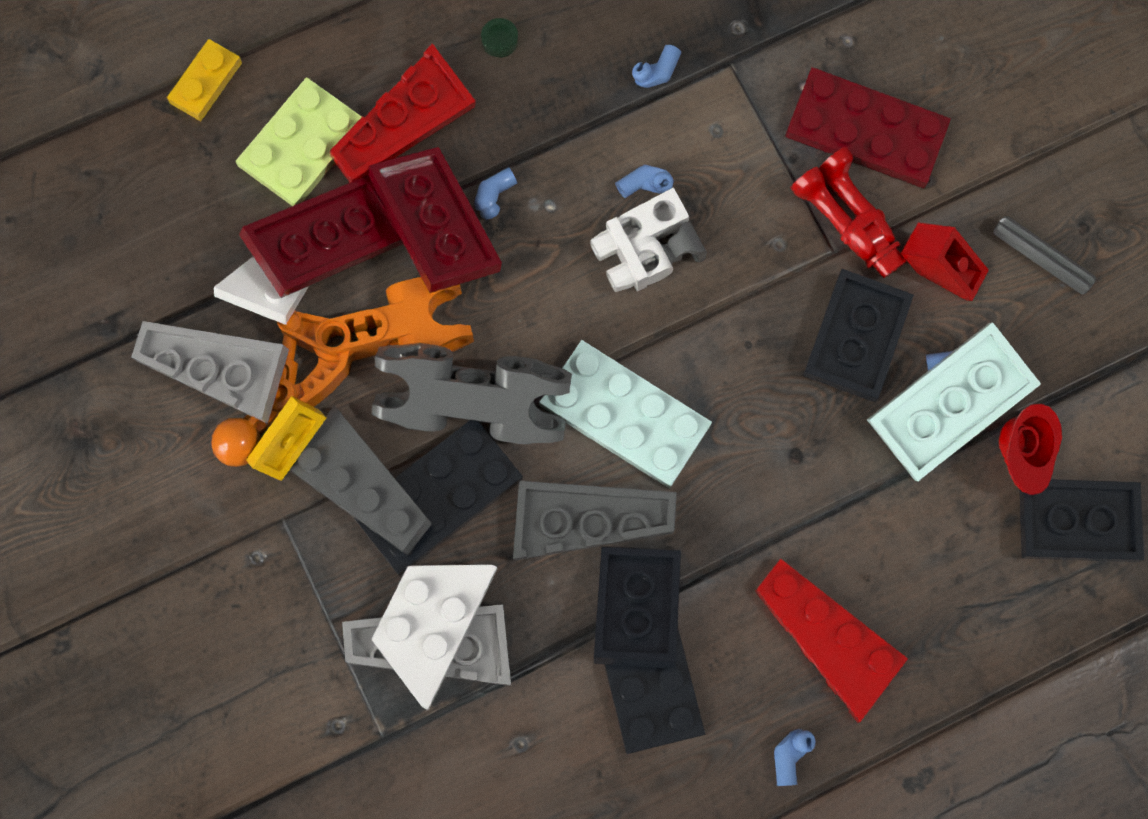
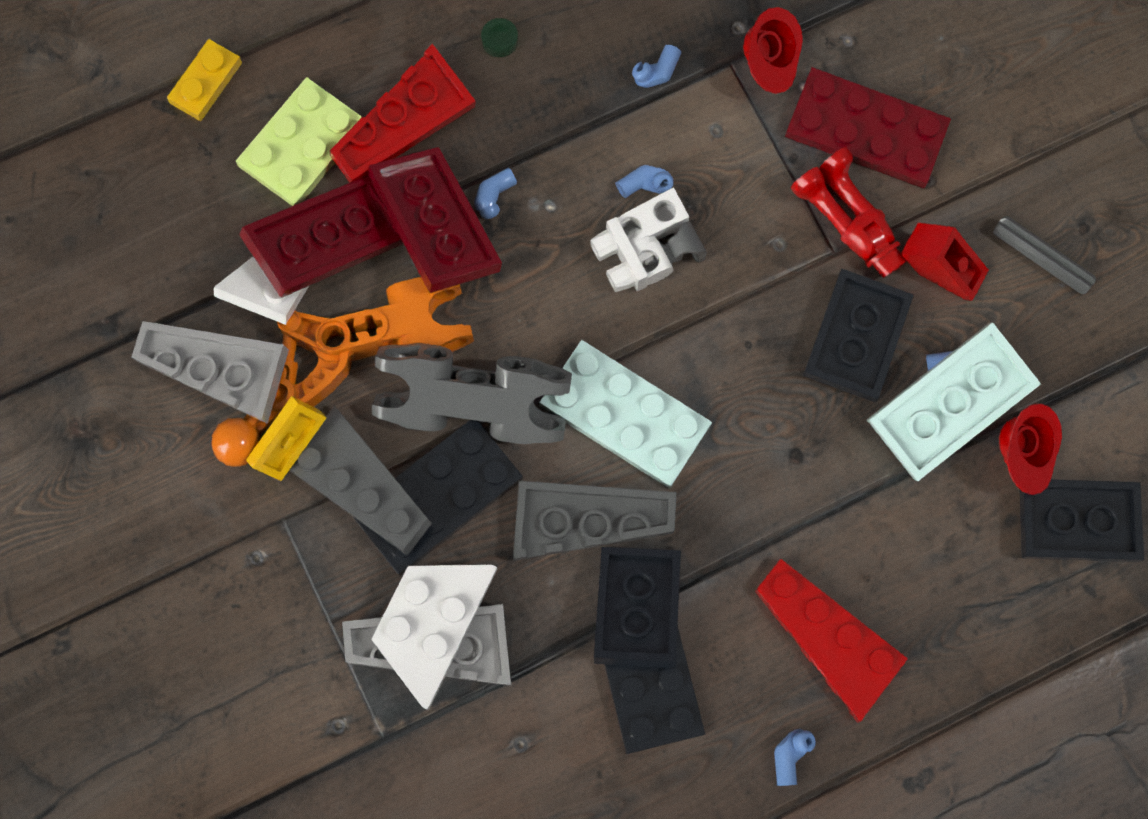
(774, 49): none -> red piece

